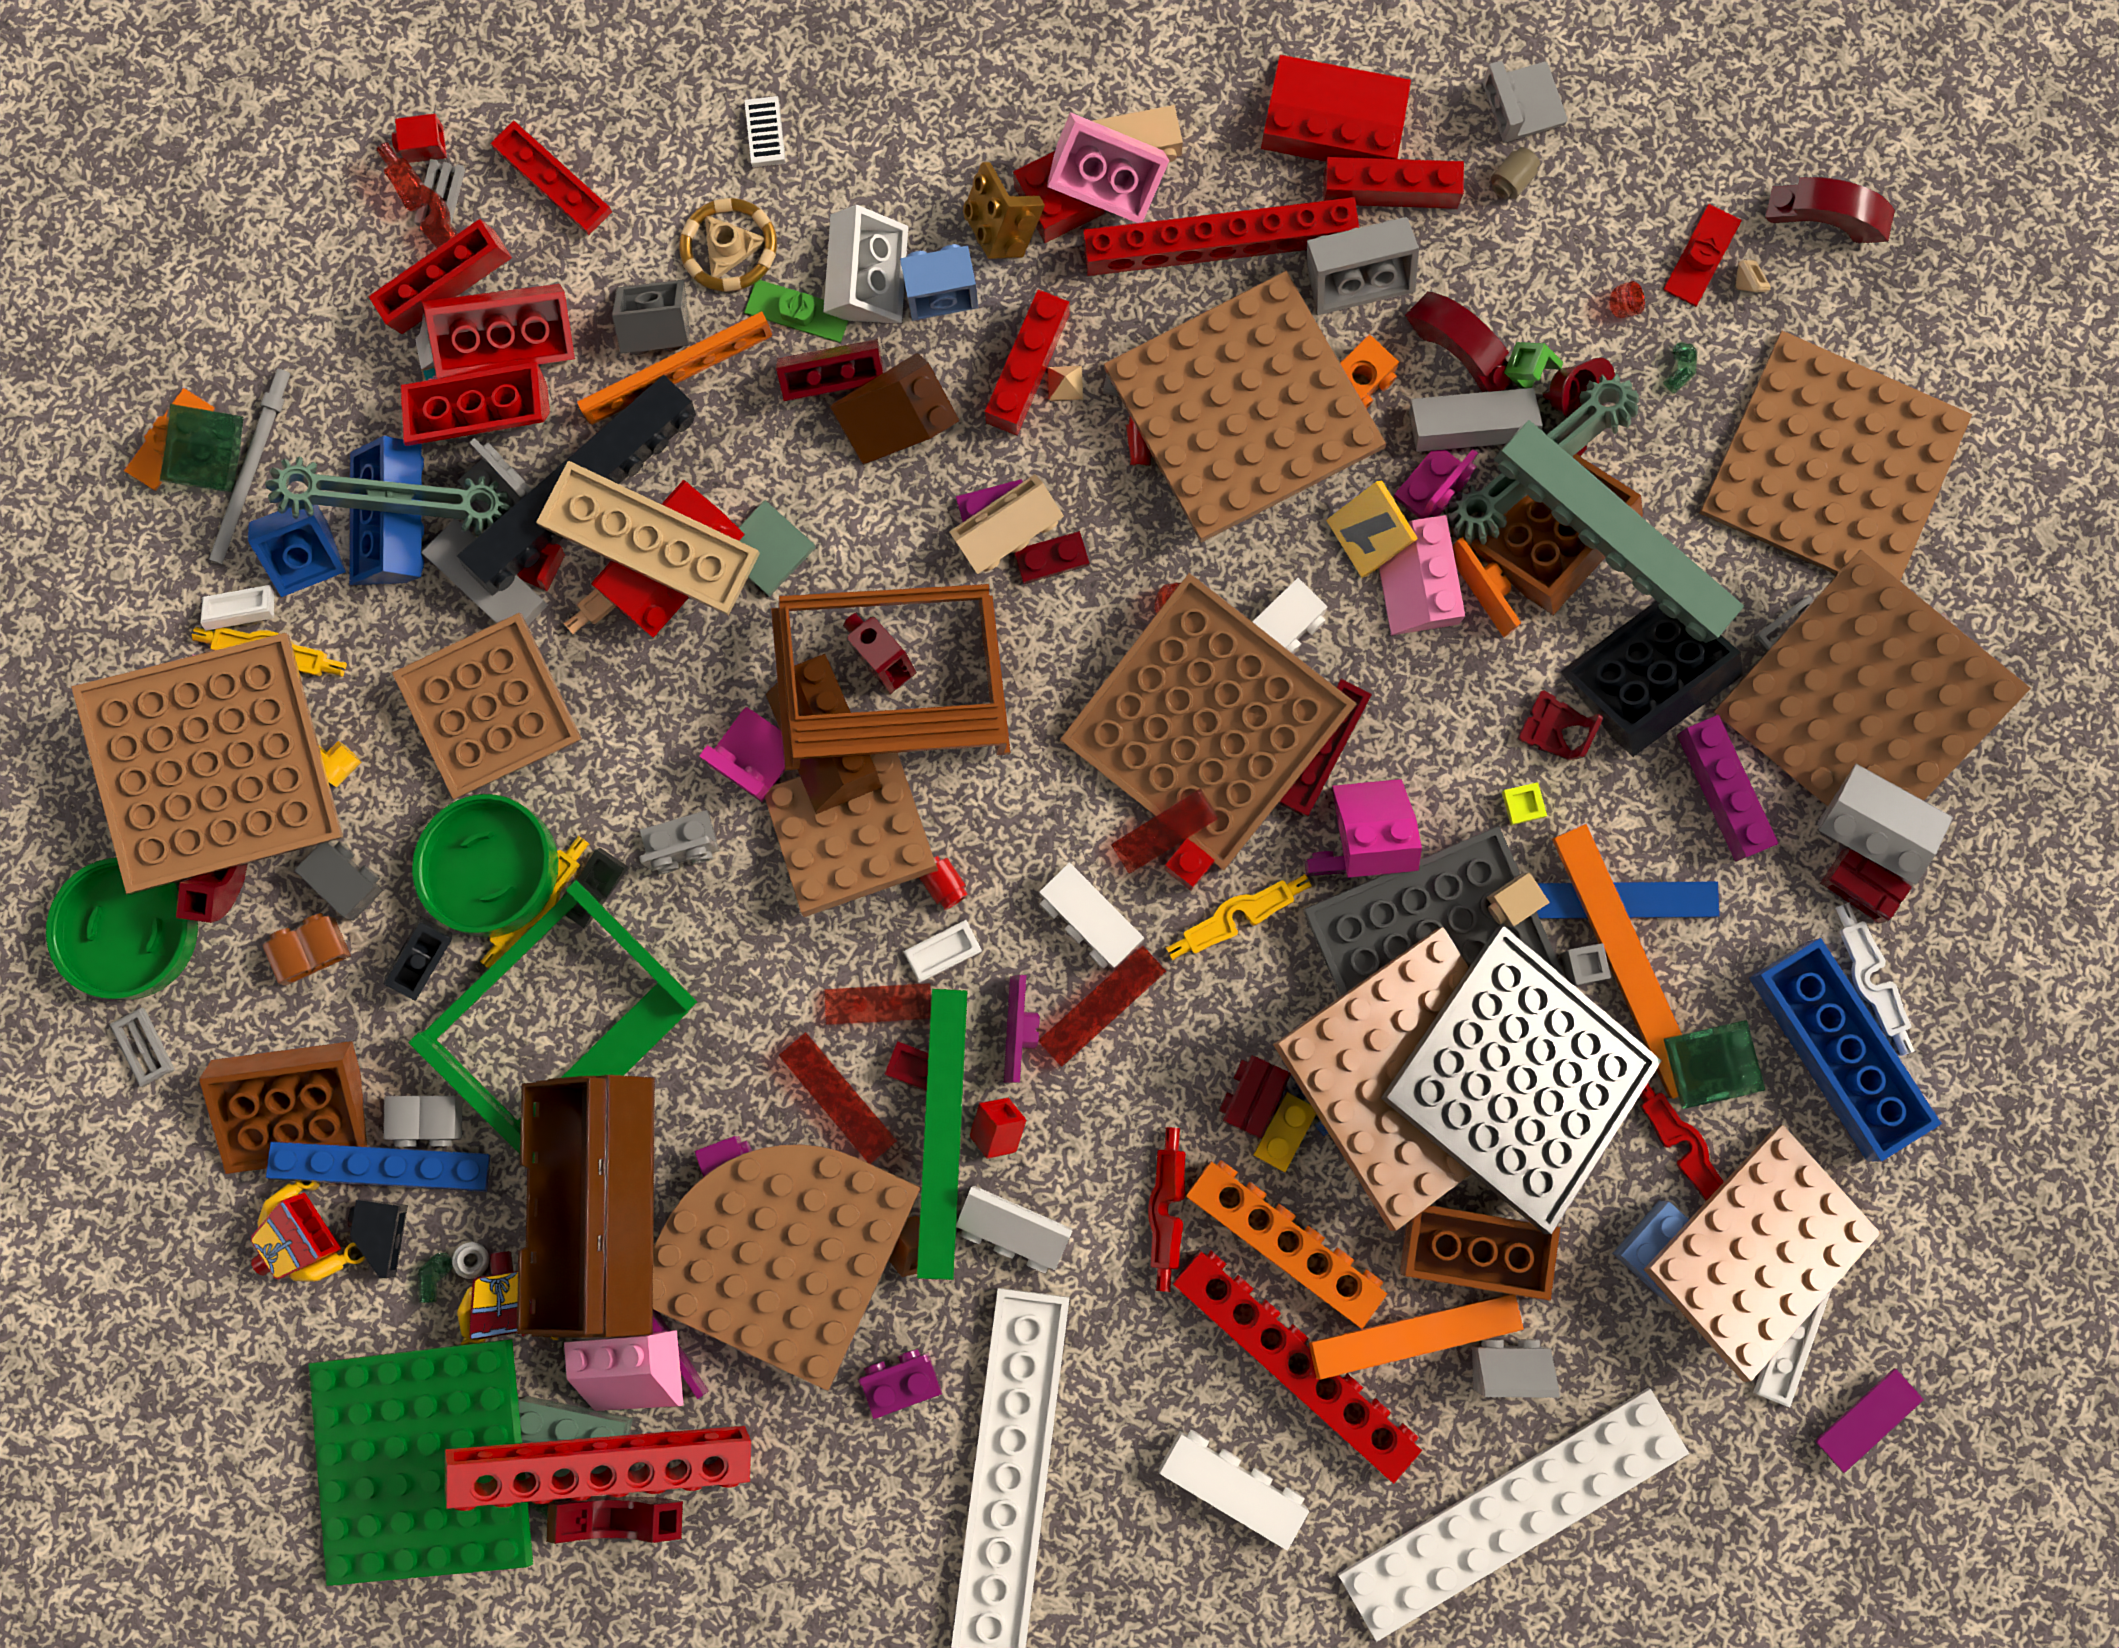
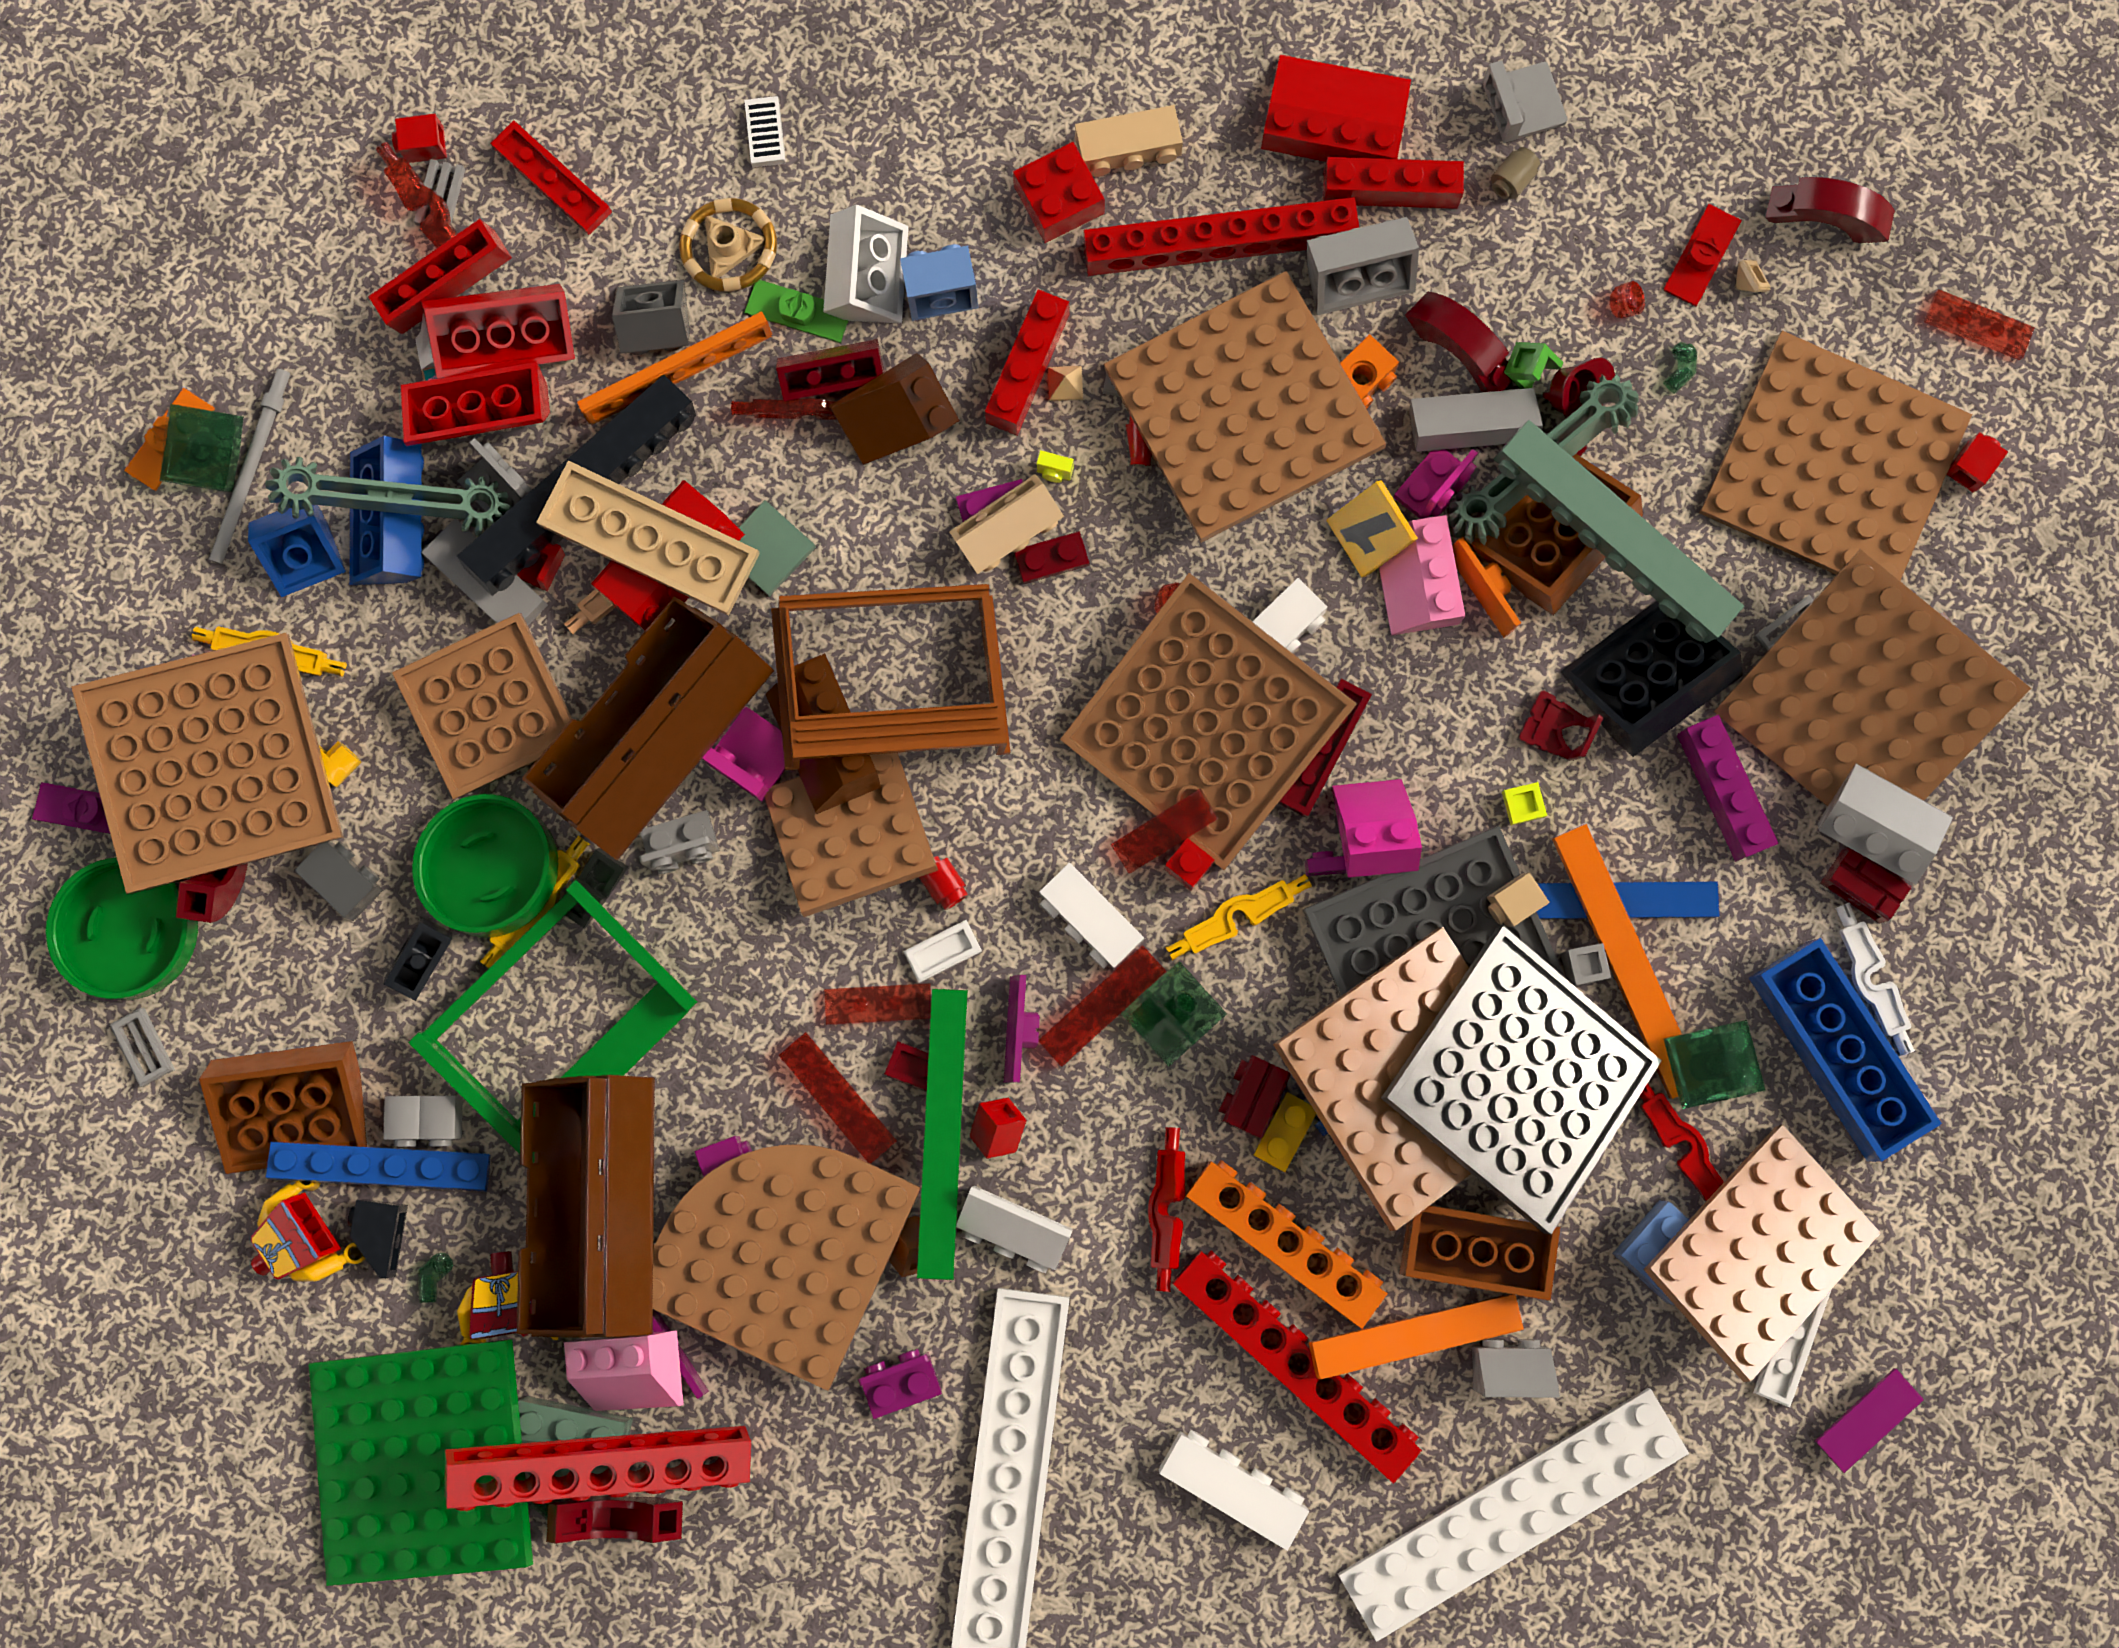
(70, 808): none -> magenta piece
(237, 607): white tile -> none
(306, 949): dark orange brick -> none
(480, 1266): white plate -> none
(650, 729): none -> reddish brown piece
(784, 409): none -> clear red piece
(879, 651): dark red torso -> none
(1000, 221): pearl gold bracket -> none
(1054, 467): none -> neon yellow plate
(1106, 168): bright pink slope -> none
(1173, 1013): none -> clear green slope
(1977, 462): none -> red brick
(1979, 324): none -> clear red tile

